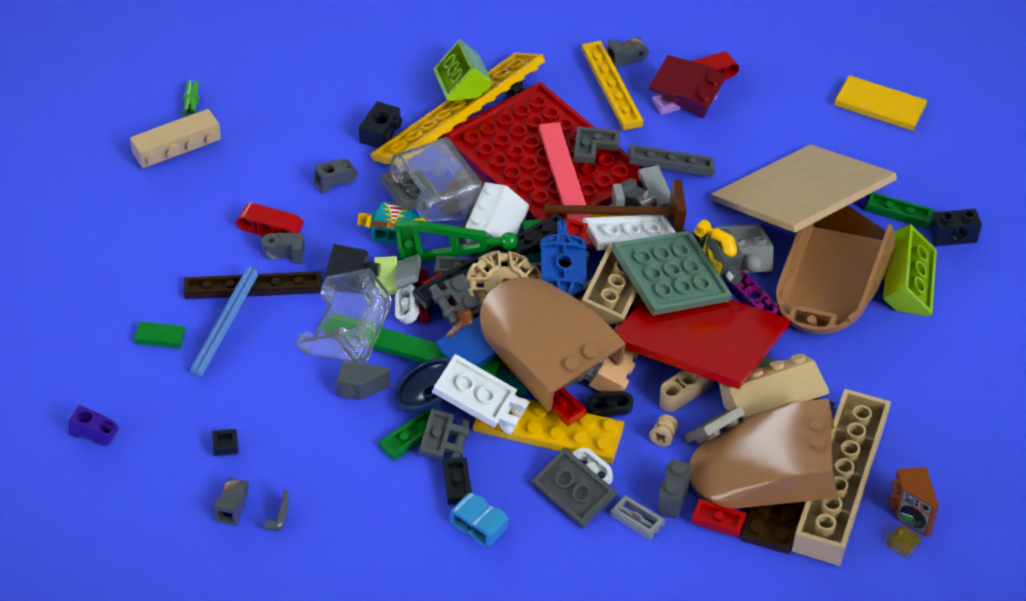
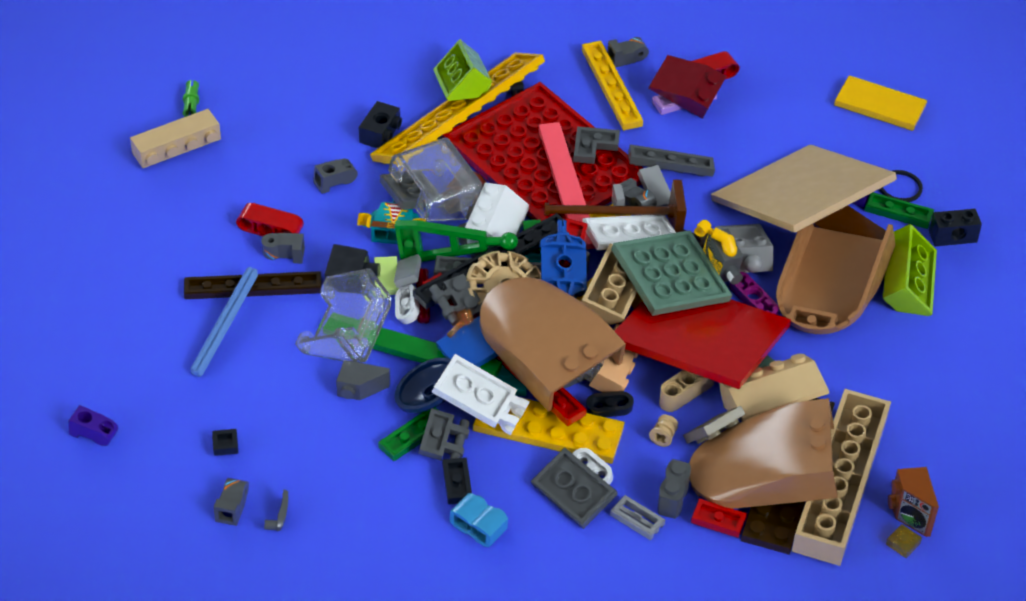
(160, 335): green tile -> none
(915, 178): none -> black piece

